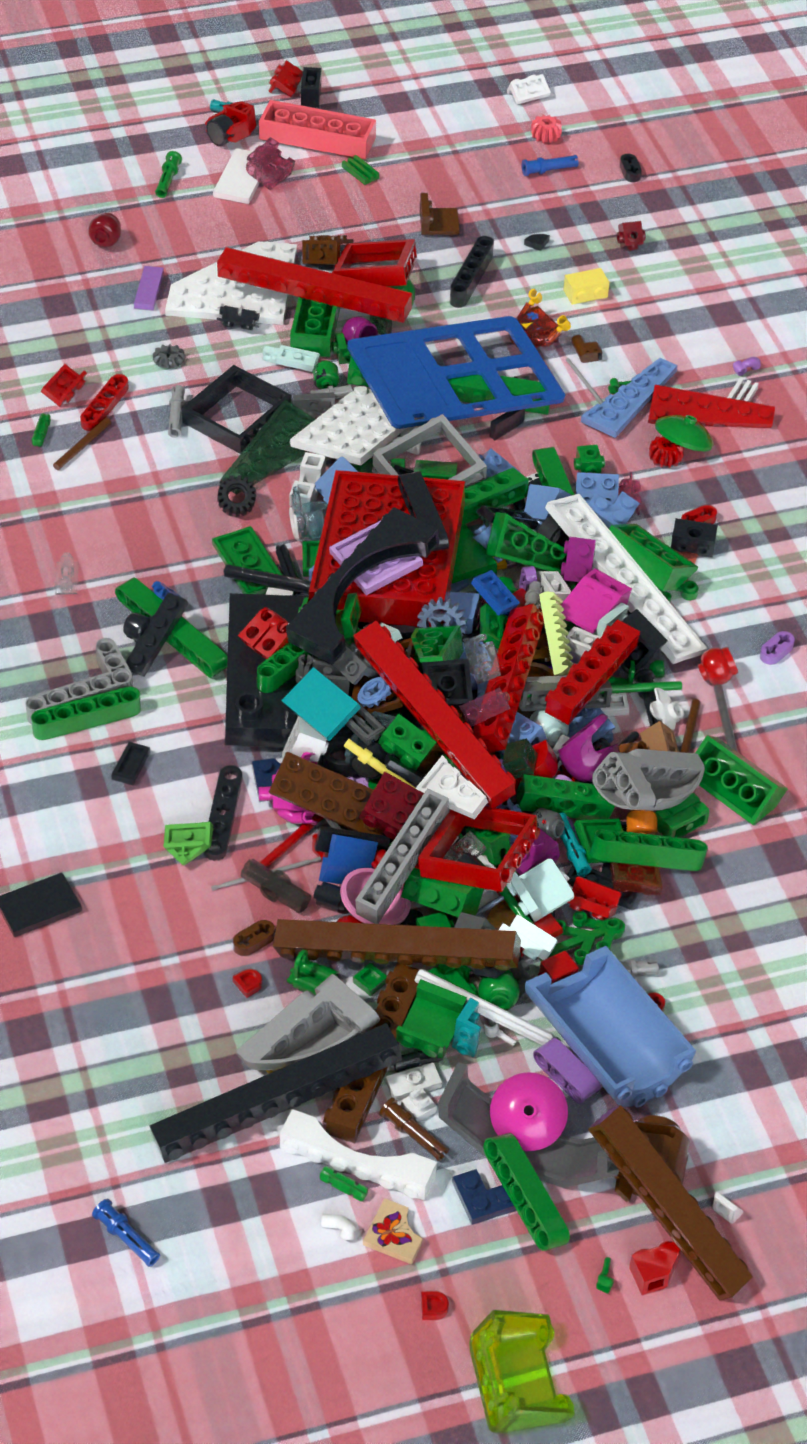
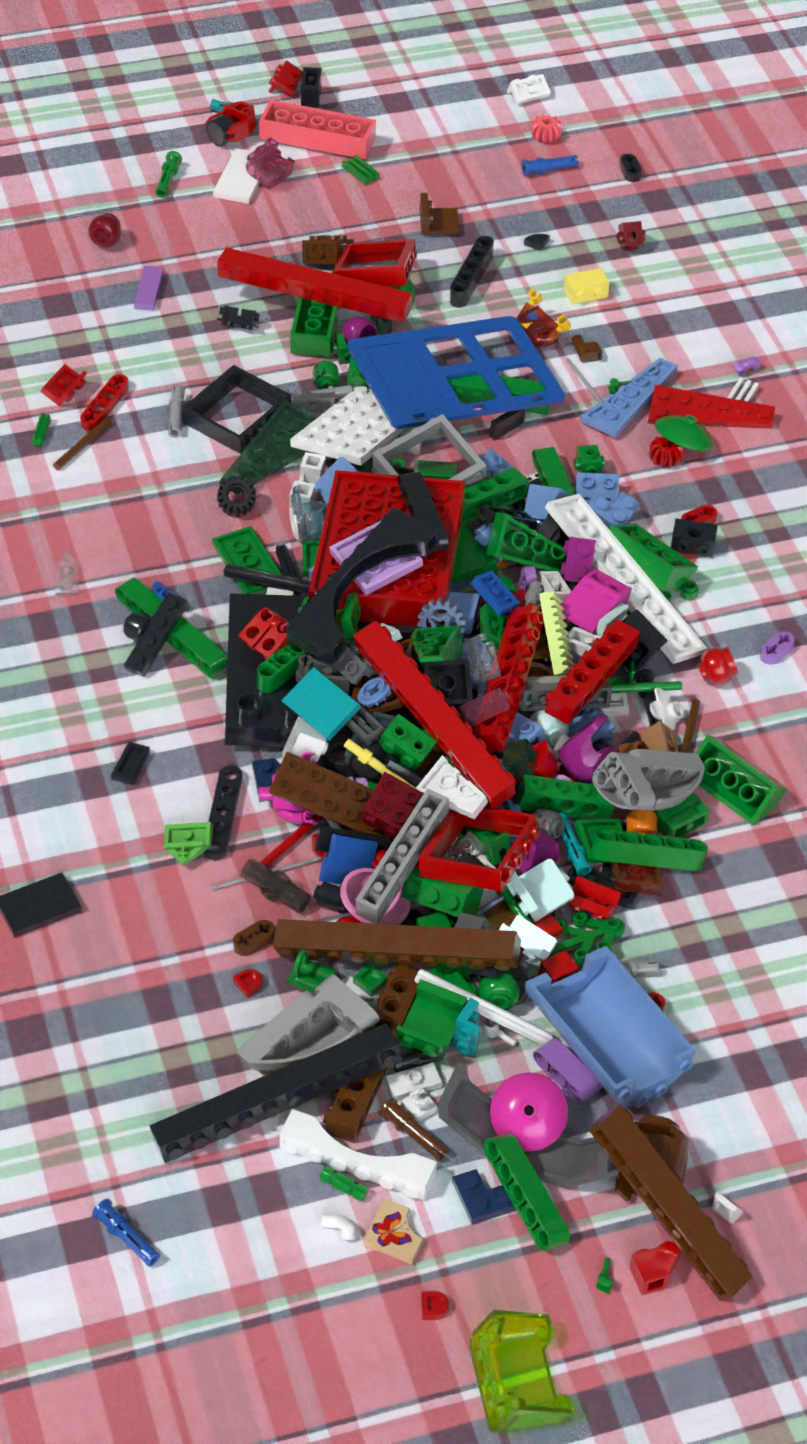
(86, 713): green beam -> none
(115, 676): light grey beam -> none
(175, 359): dark grey gear -> none
(204, 292): white plate -> none
(291, 357): light aqua hinge -> none
(632, 487): clear pink hinge -> none
(658, 668): green hinge -> none
(725, 718): flat silver bar -> none

